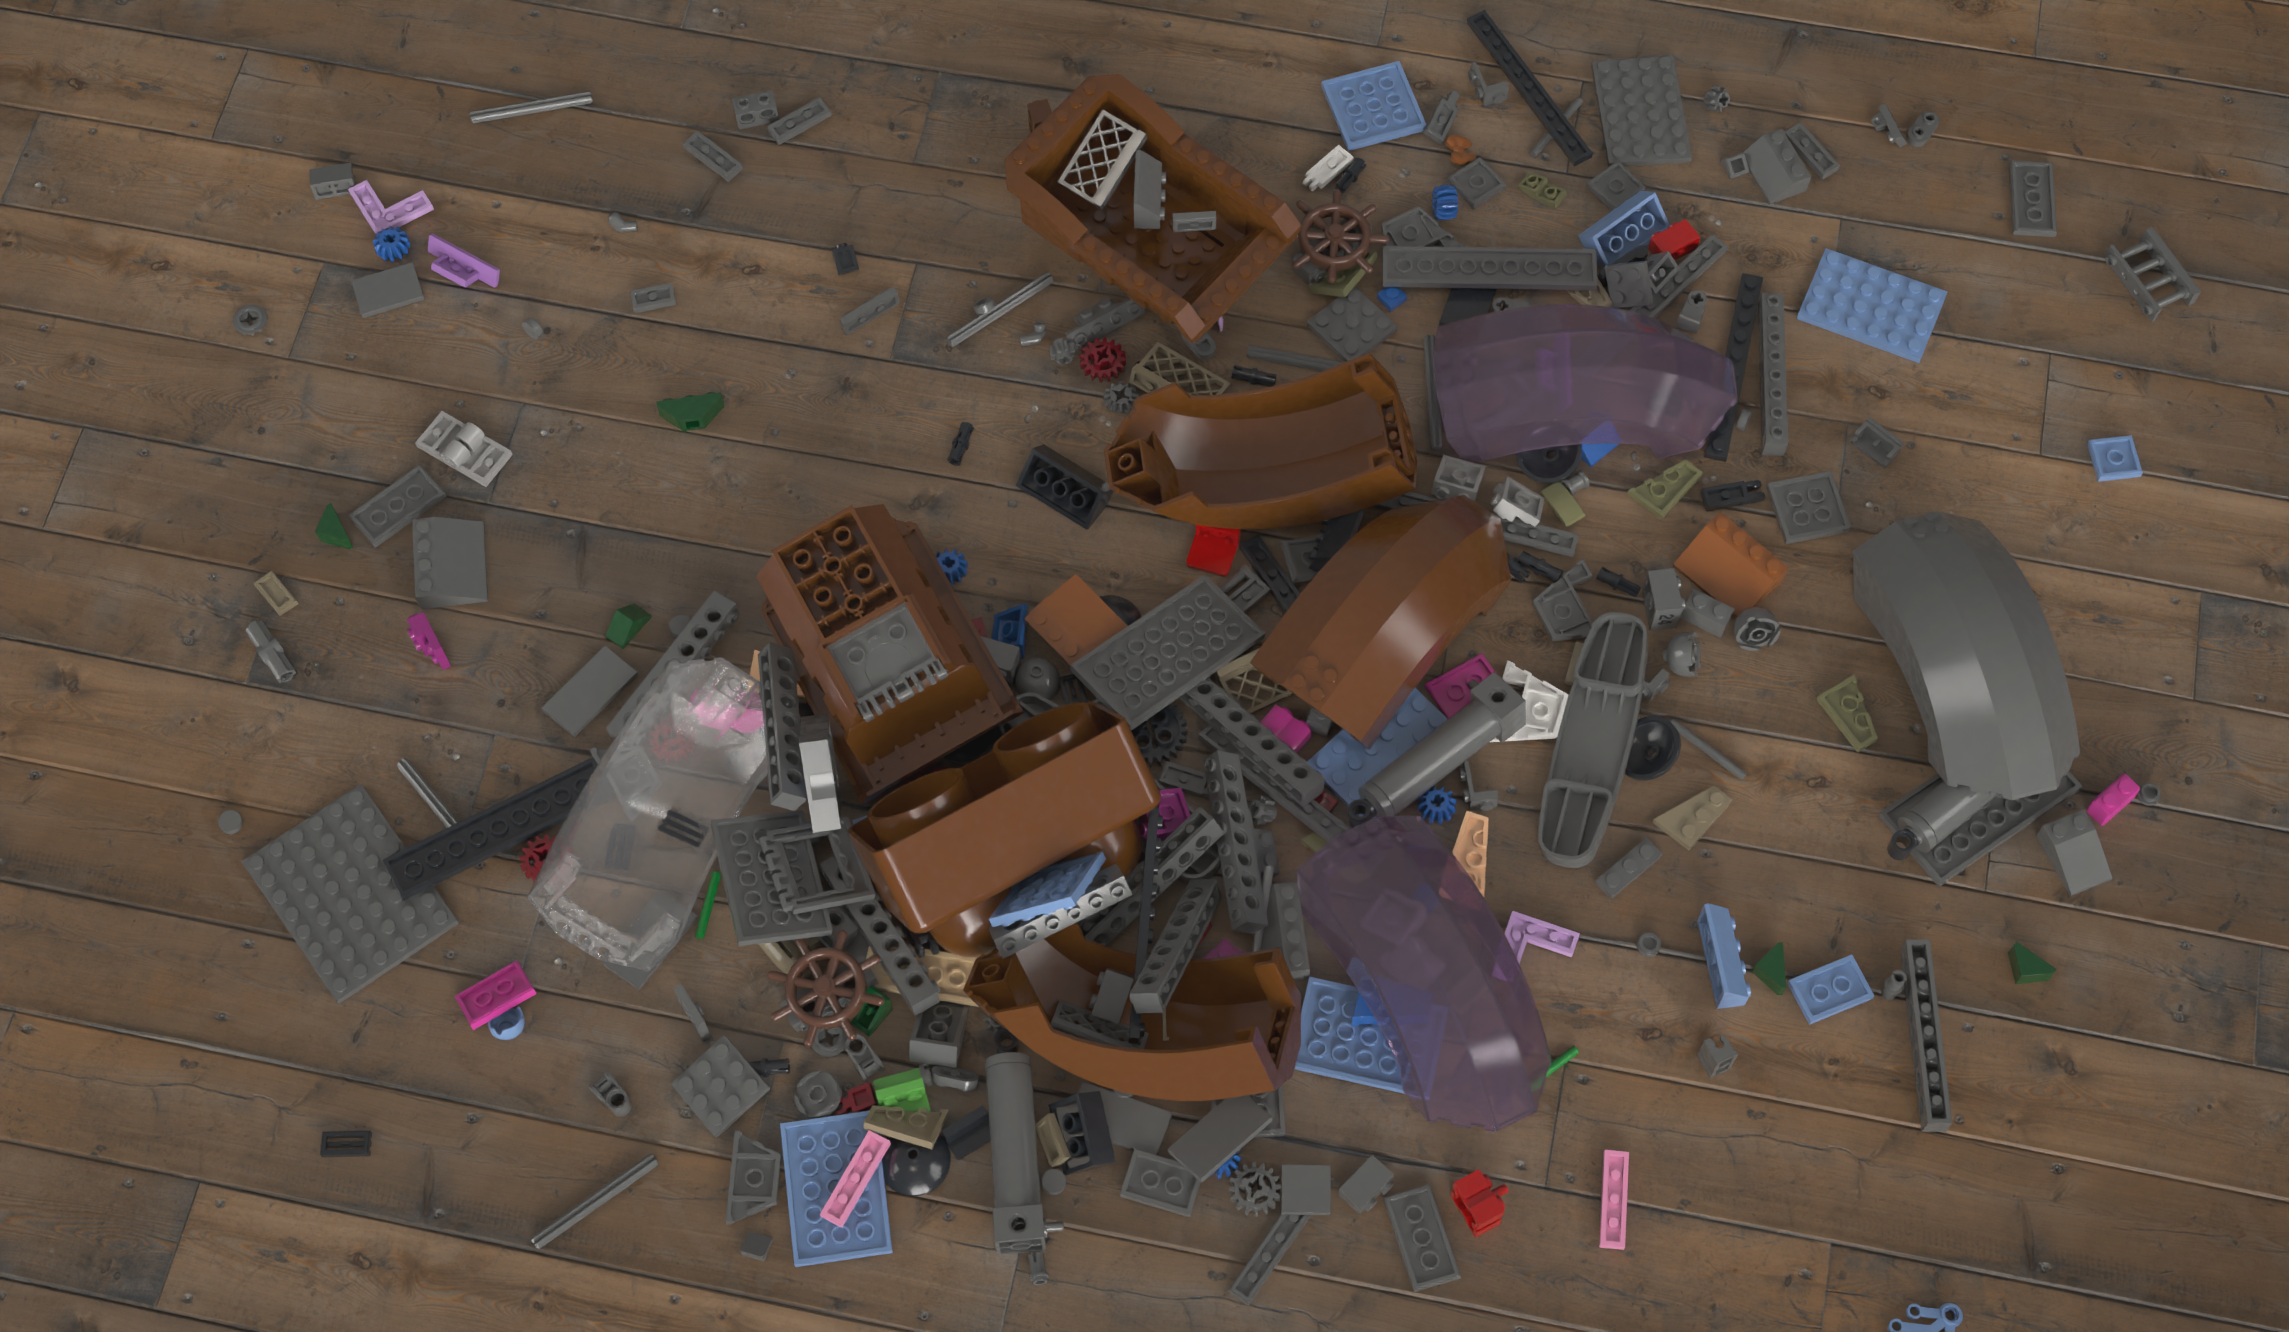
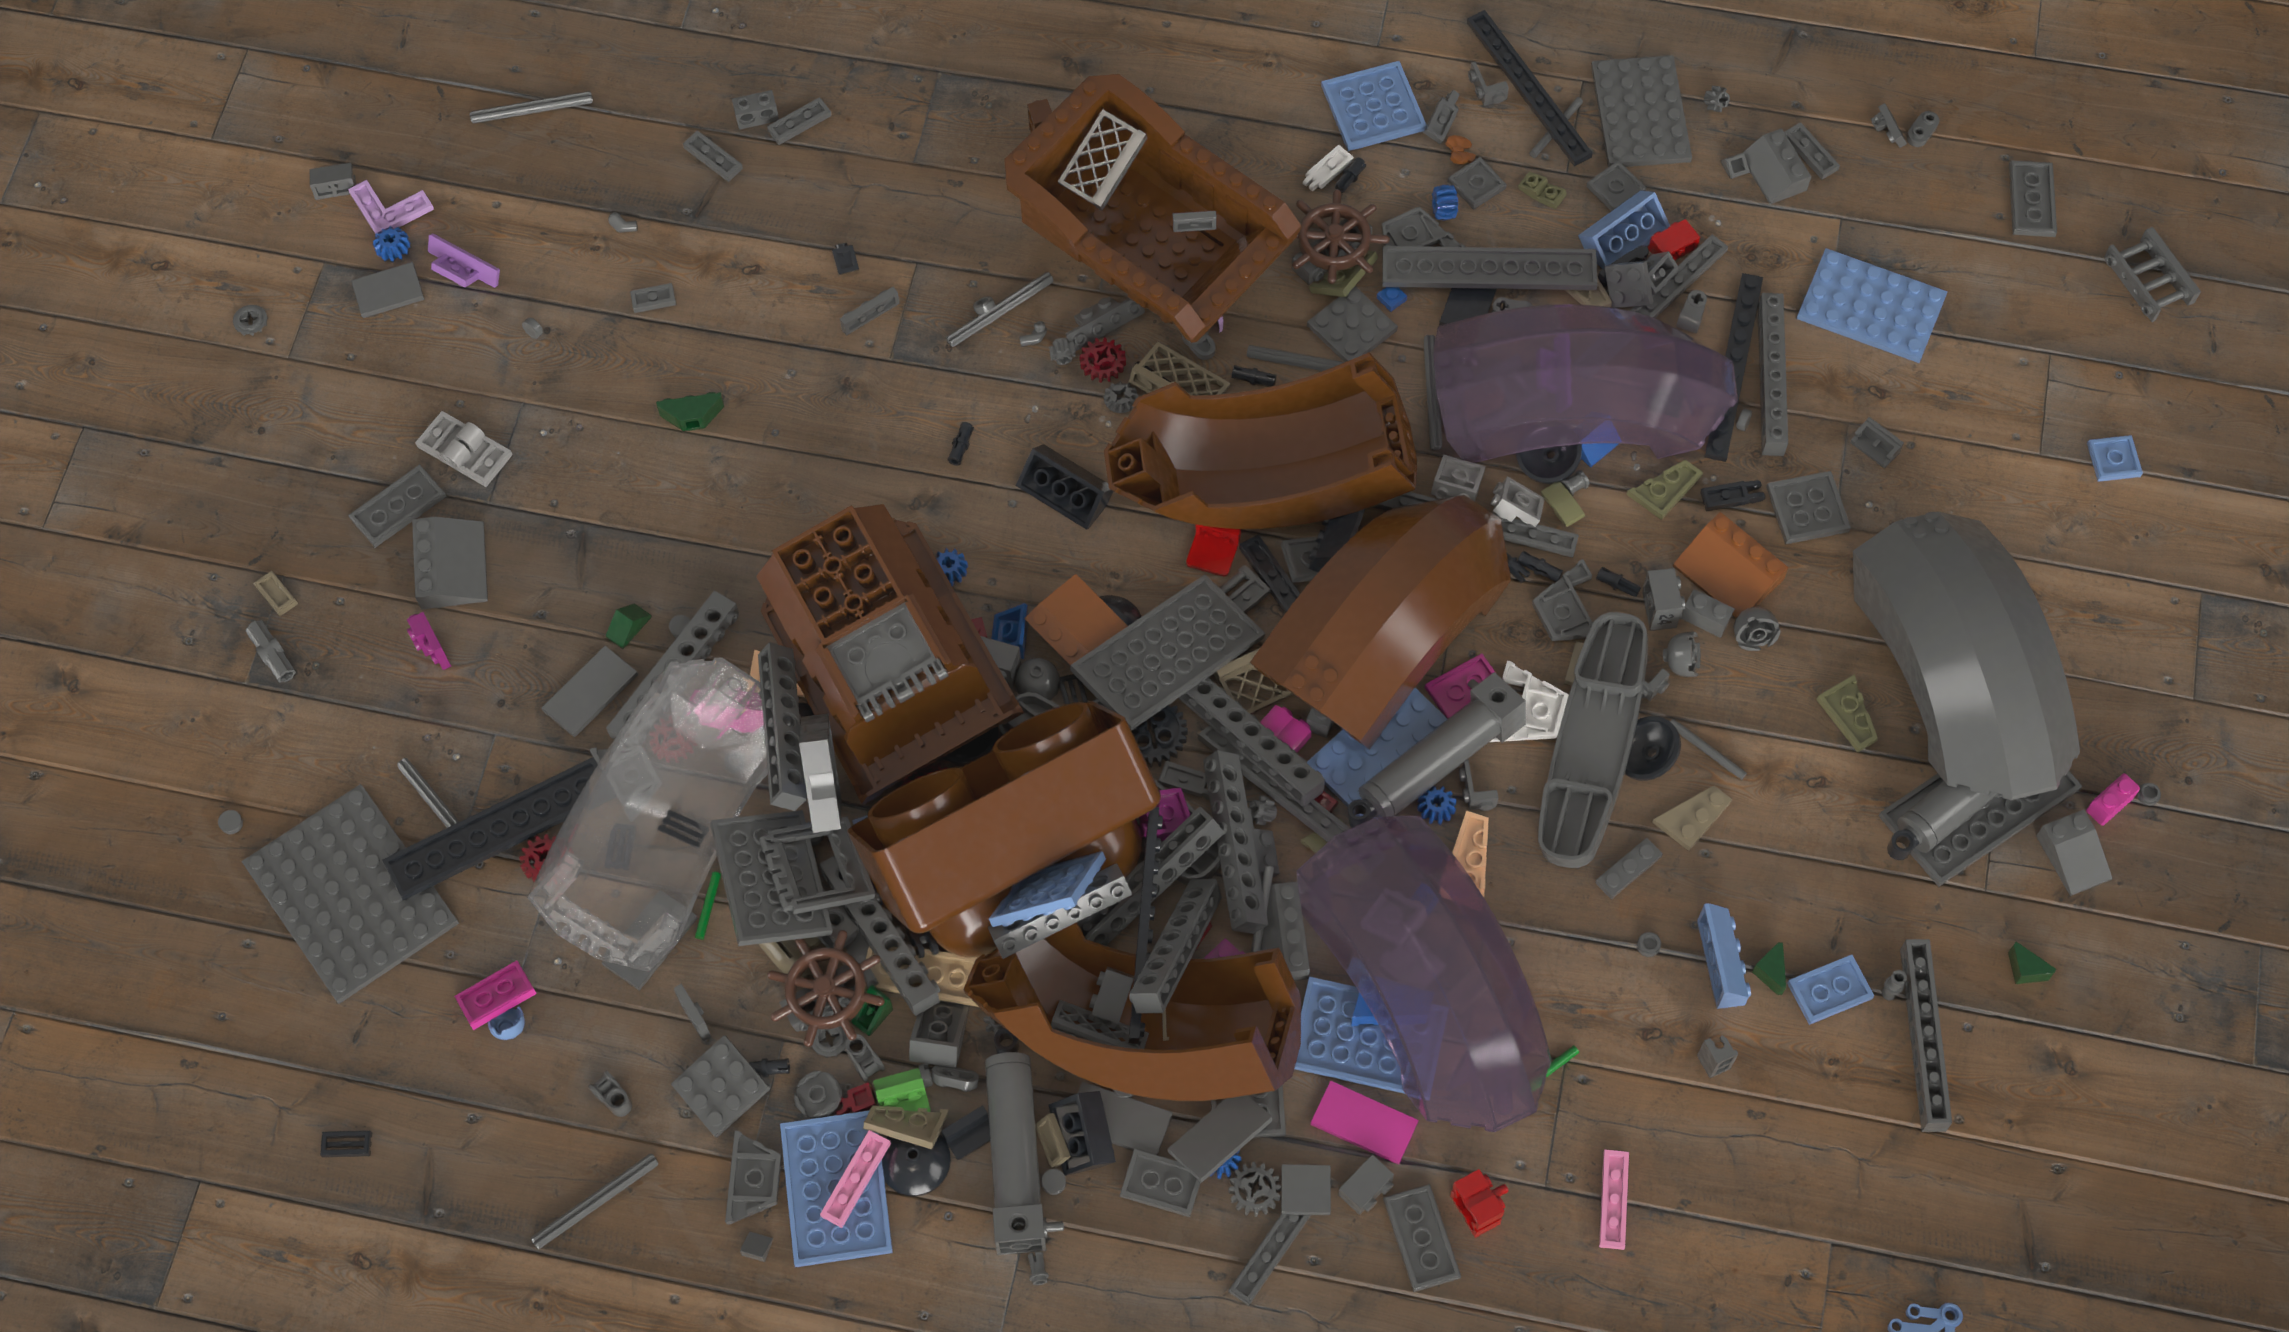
(331, 529): dark green slope -> none
(1148, 192): dark grey slope -> none
(1364, 1122): none -> dark pink tile
(1540, 933): lavender plate -> none

